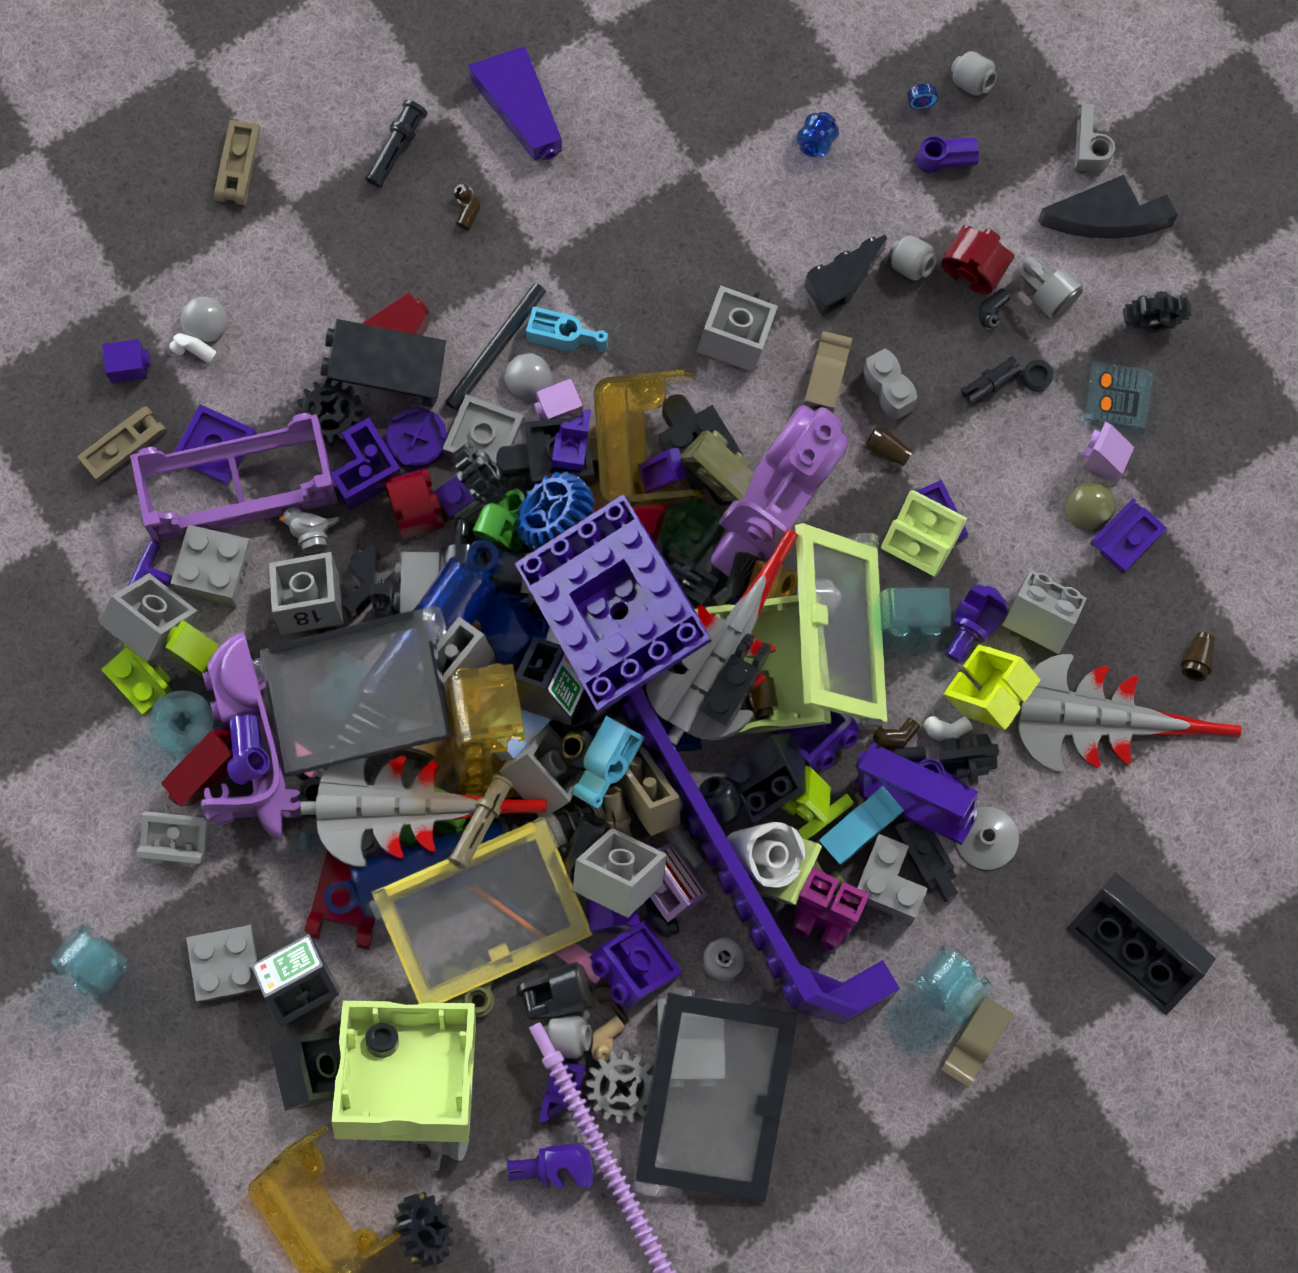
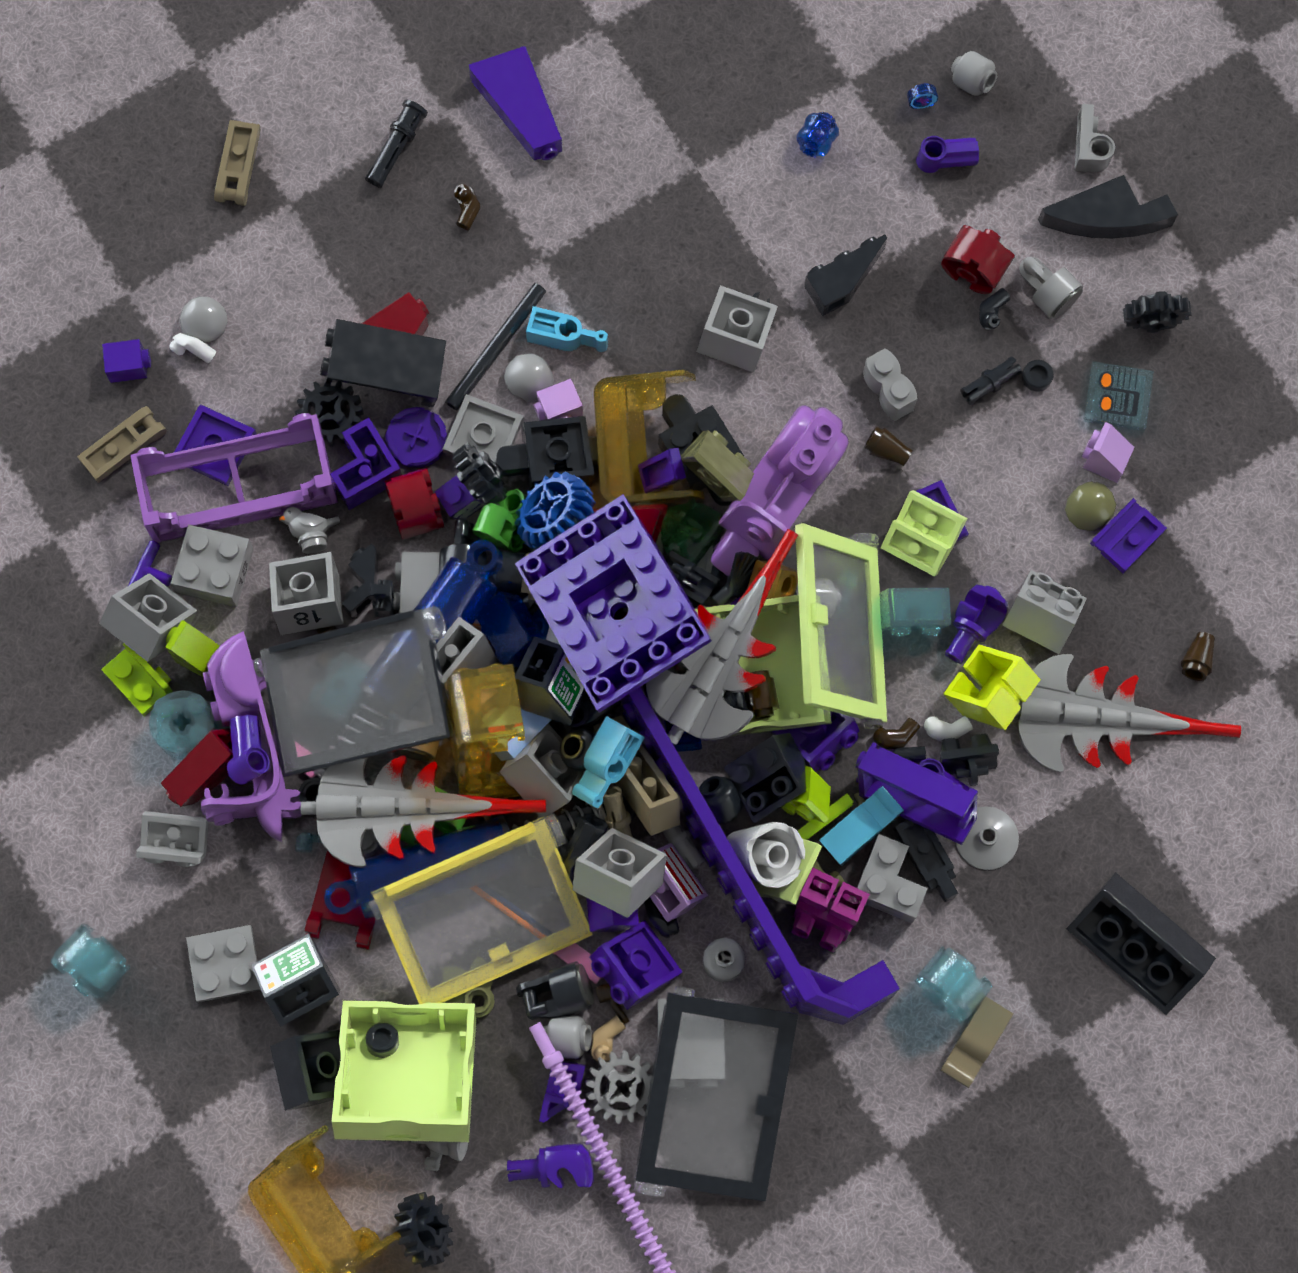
(486, 811): dark tan pin -> none
(571, 443): dark purple slope -> none
(735, 682): black hinge -> none
(828, 371): dark tan piece -> none
(912, 257): light grey head -> none

